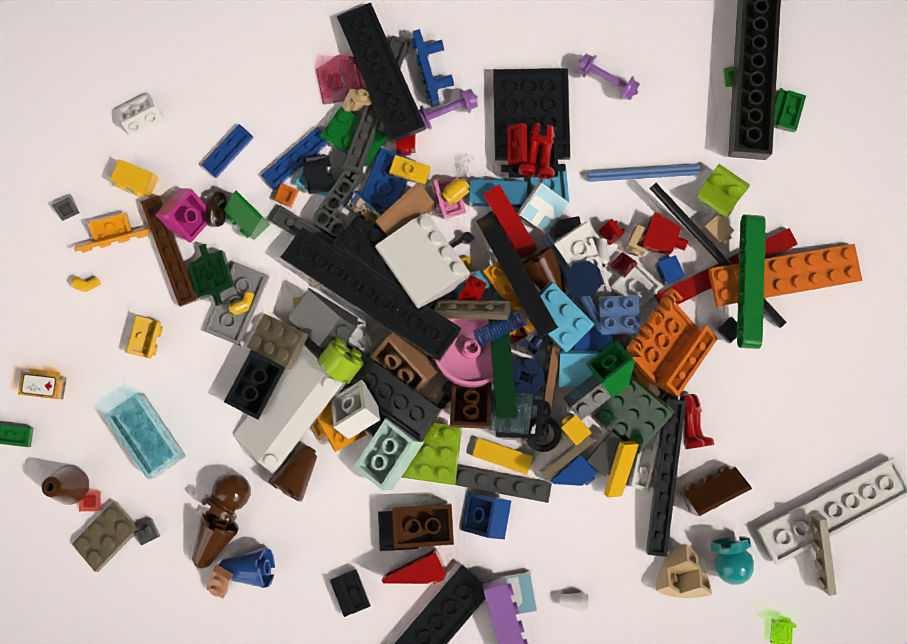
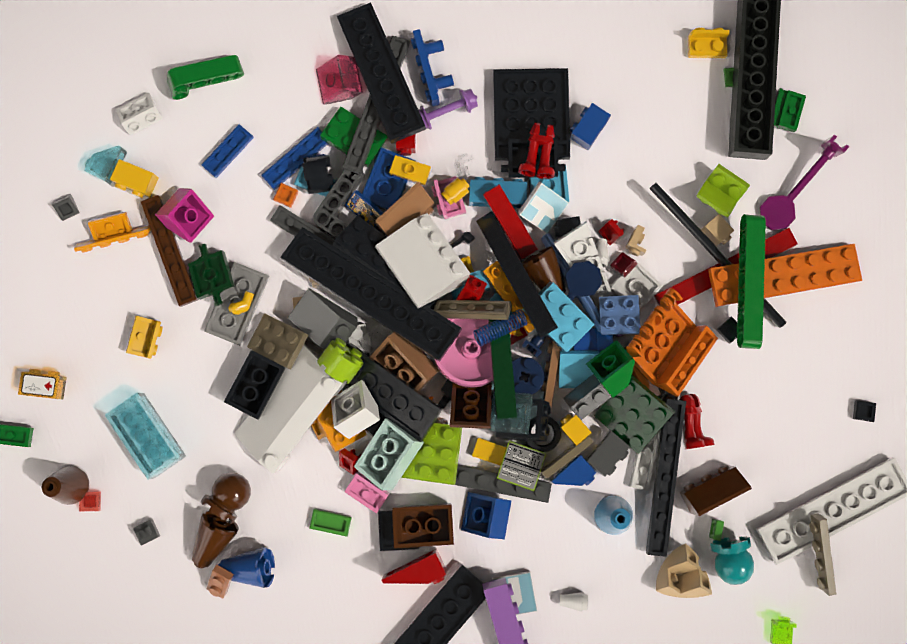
(85, 286): yellow arm -> none
(104, 162): none -> clear light blue slope
(105, 536): dark tan plate -> none
(203, 74): none -> green beam
(215, 209): dark brown beam -> none
(246, 216): green slope -> none
(295, 473): reddish brown cone -> none
(330, 522): none -> bright green tile
(348, 459): none -> red tile
(350, 592): black plate -> none
(356, 99): tan bracket -> none
(366, 492): none -> bright pink bracket
(517, 144): red plate -> none
(521, 466): none -> light grey tile
(587, 64): medium lavender piece -> none
(590, 126): none -> blue brick
(608, 511): none -> dark azure cone
(621, 469): yellow tile -> none
(642, 173): medium blue axle -> none
(662, 236): red torso -> none
(669, 269): blue brick -> none
(708, 43): none -> yellow bracket
(716, 529): none -> bright green tile
(780, 210): none -> magenta piece
(864, 411): none -> black tile

